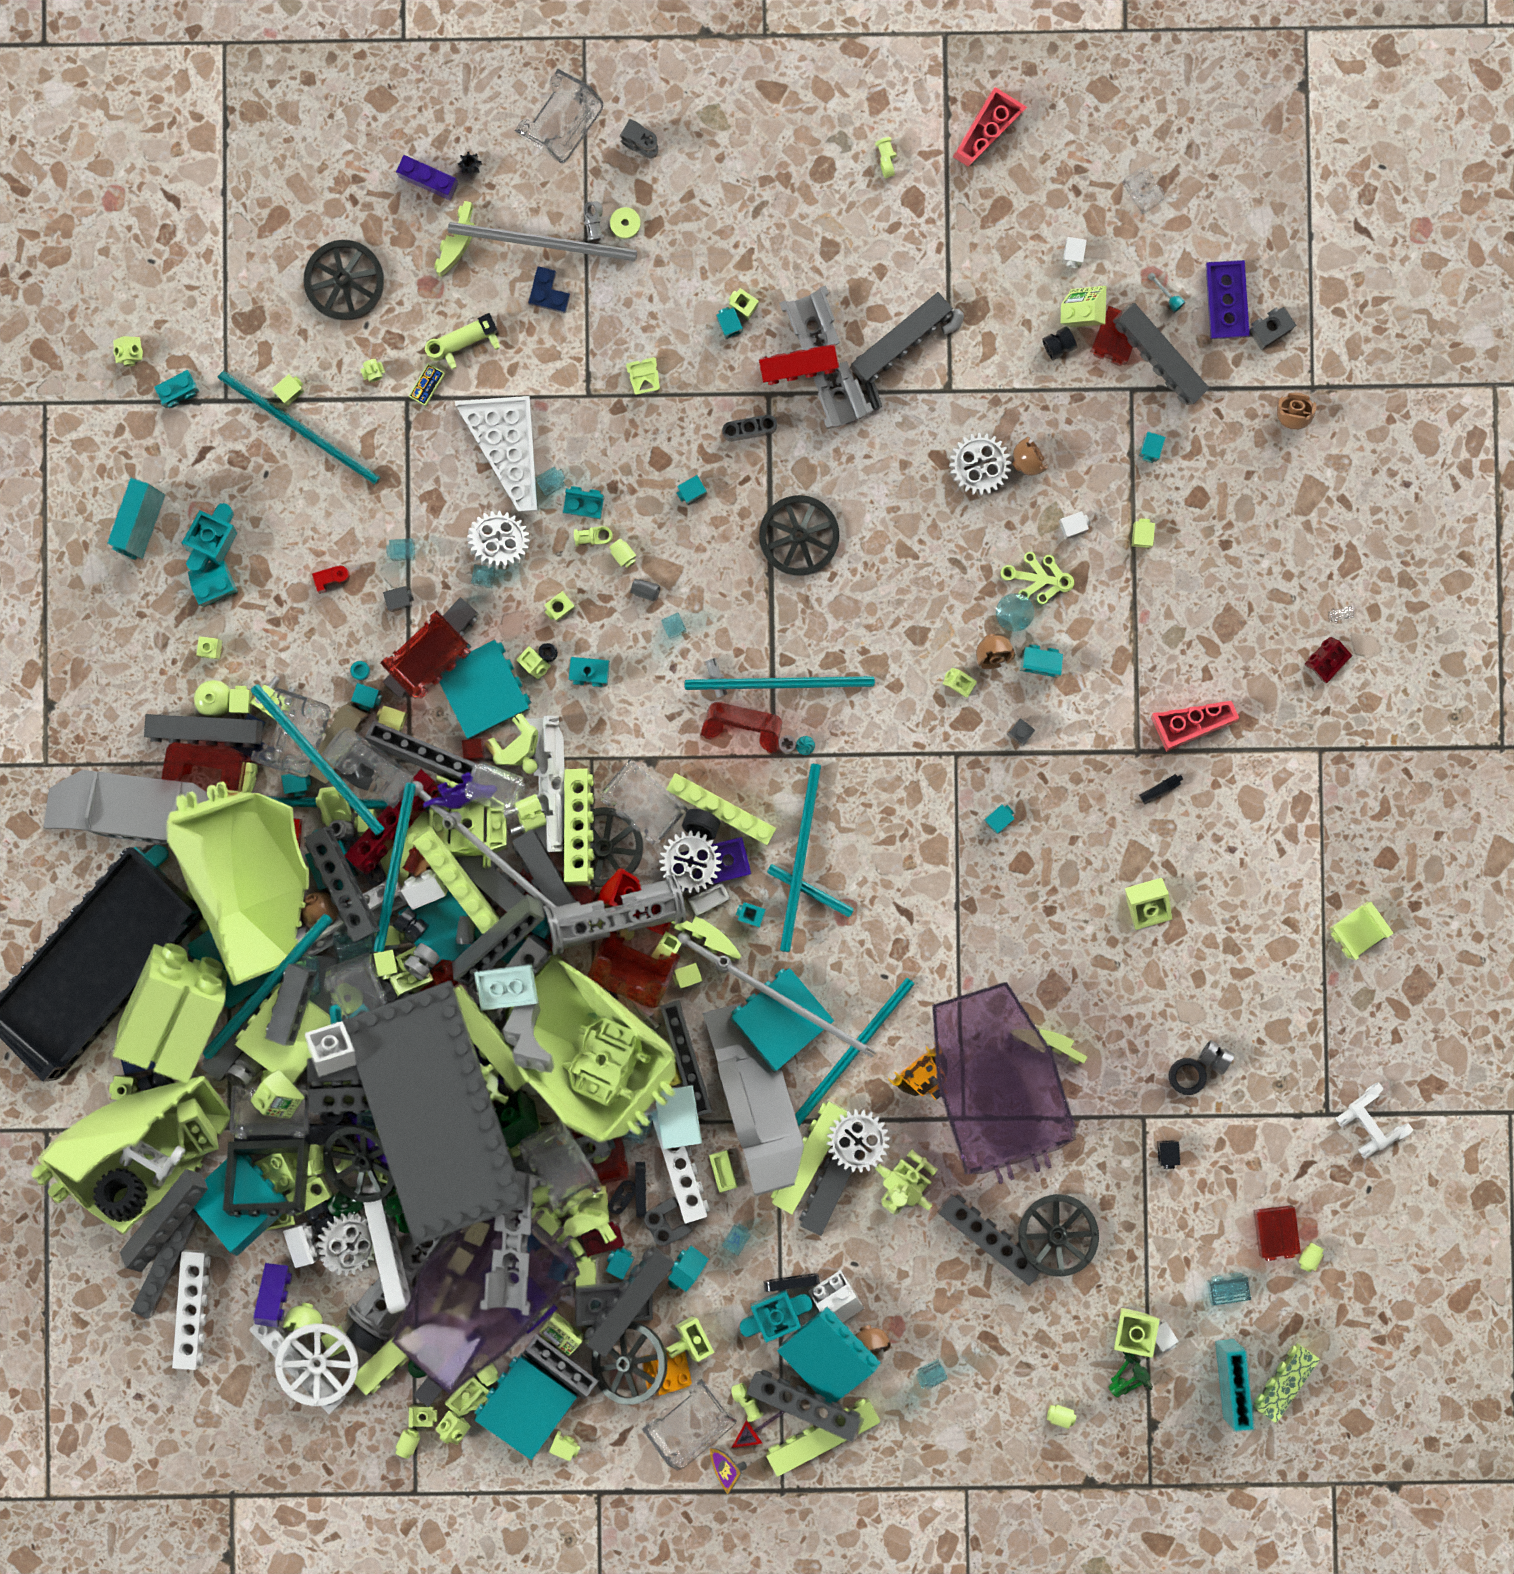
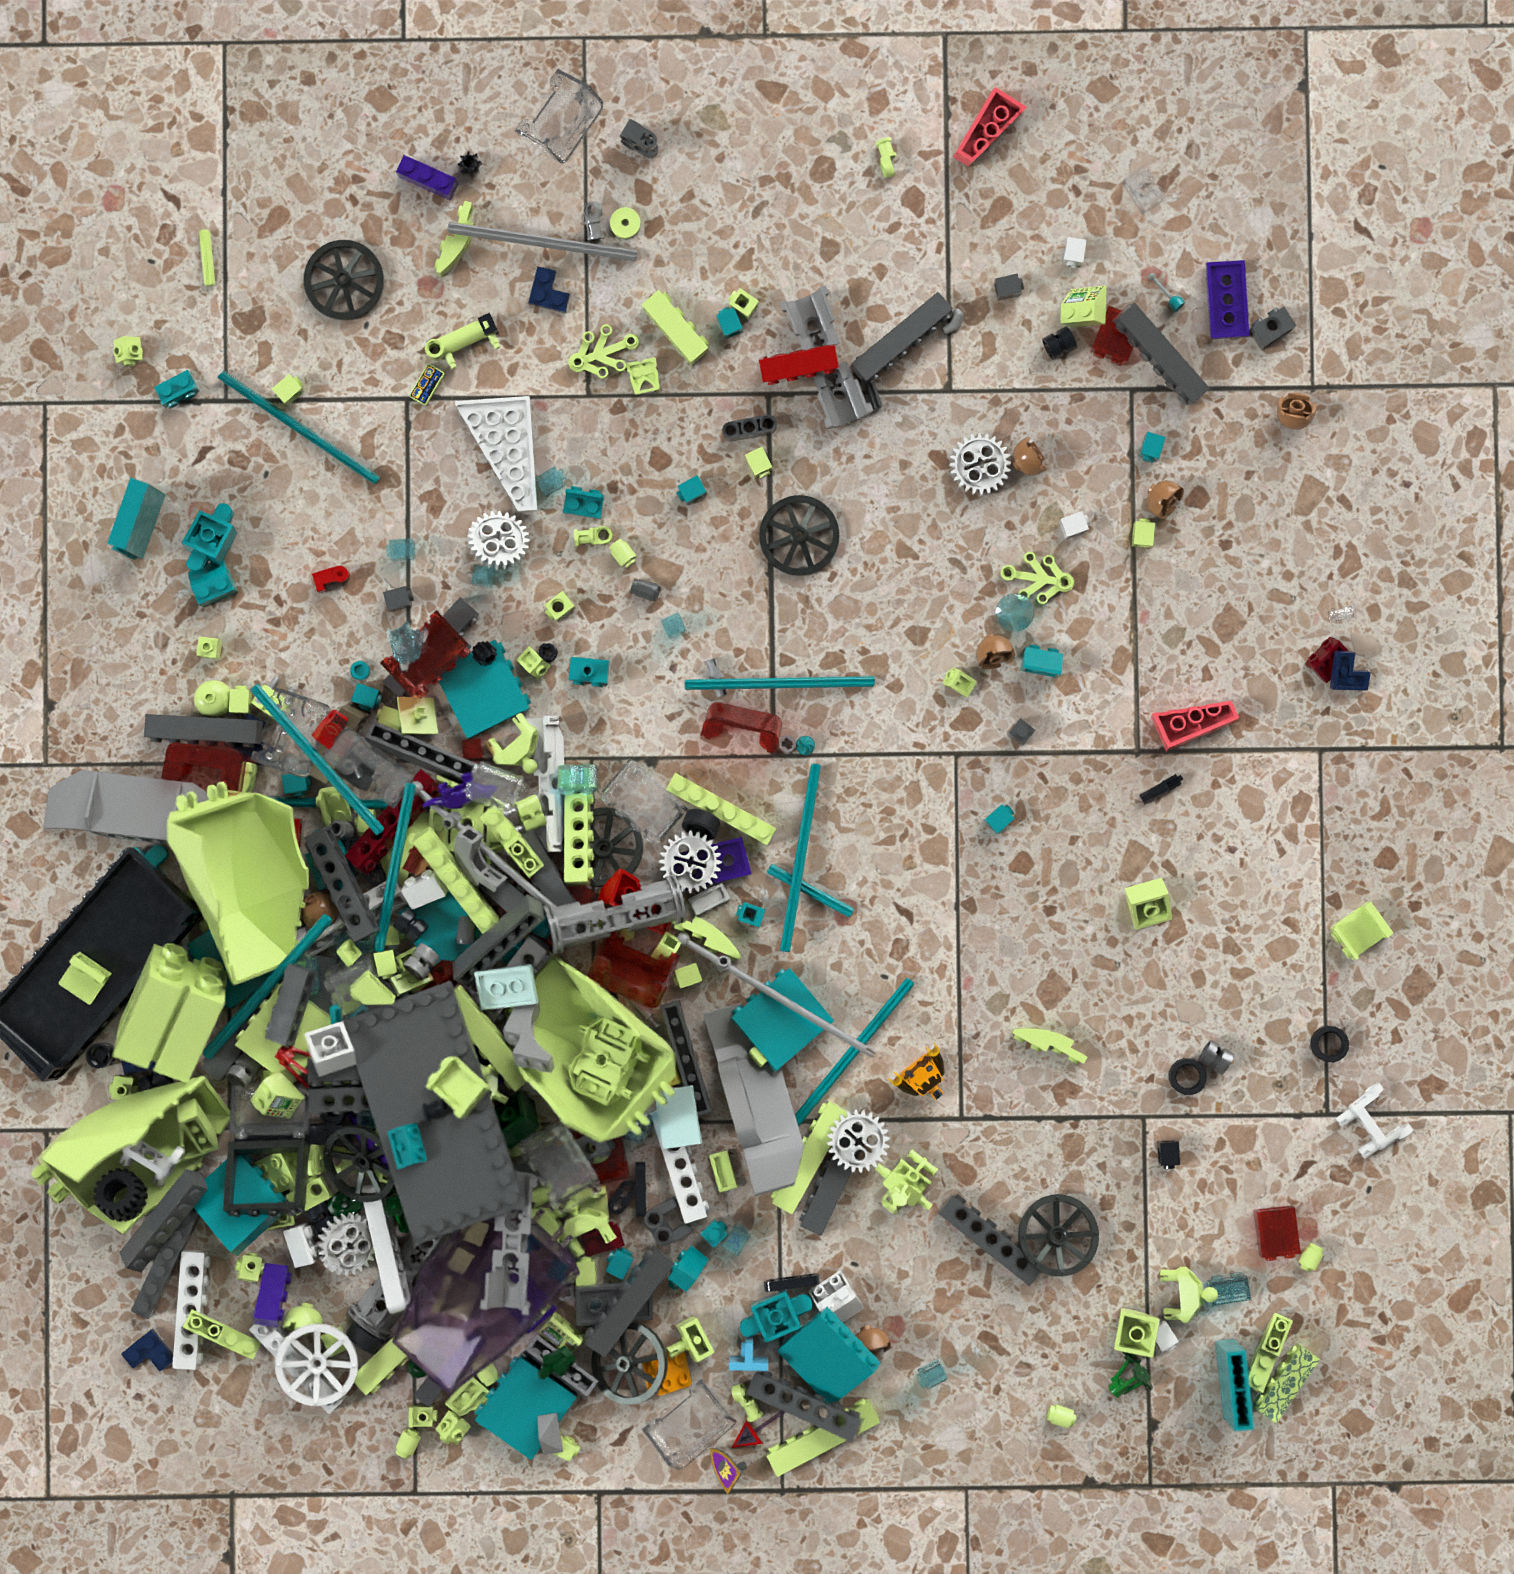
(84, 978): none -> yellowish green bracket
(100, 1055): none -> black wheel
(148, 1346): none -> dark blue plate
(207, 258): none -> yellowish green axle
(222, 1334): none -> yellowish green slope
(244, 1272): none -> yellowish green brick
(285, 1056): none -> red plant
(330, 728): none -> red leg
(349, 952): none -> yellowish green plate
(371, 990): none -> yellowish green slope
(372, 370): yellowish green gear -> none
(406, 644): none -> clear light blue piece
(407, 1145): none -> teal bracket
(417, 716): none -> yellowish green piece
(434, 1110): none -> black bush
(458, 1086): none -> yellowish green panel
(471, 861): none -> light grey arch
(484, 653): none -> black gear
(512, 841): none -> yellowish green slope
(549, 1433): none -> light grey slope
(556, 1362): none -> dark green rock
(578, 779): none -> clear light blue brick
(600, 353): none -> yellowish green plant
(675, 328): none -> yellowish green brick
(715, 1232): none -> teal brick
(747, 1361): none -> medium azure bracket
(757, 1057): none -> yellowish green tile
(759, 463): none -> yellowish green brick
(998, 1082): clear purple windscreen -> none
(1008, 286): none -> dark grey brick
(1163, 497): none -> medium nougat cylinder
(1191, 1294): none -> yellowish green connector
(1267, 1351): none -> yellowish green slope
(1315, 1042): none -> black tyre
(1343, 675): none -> dark blue plate

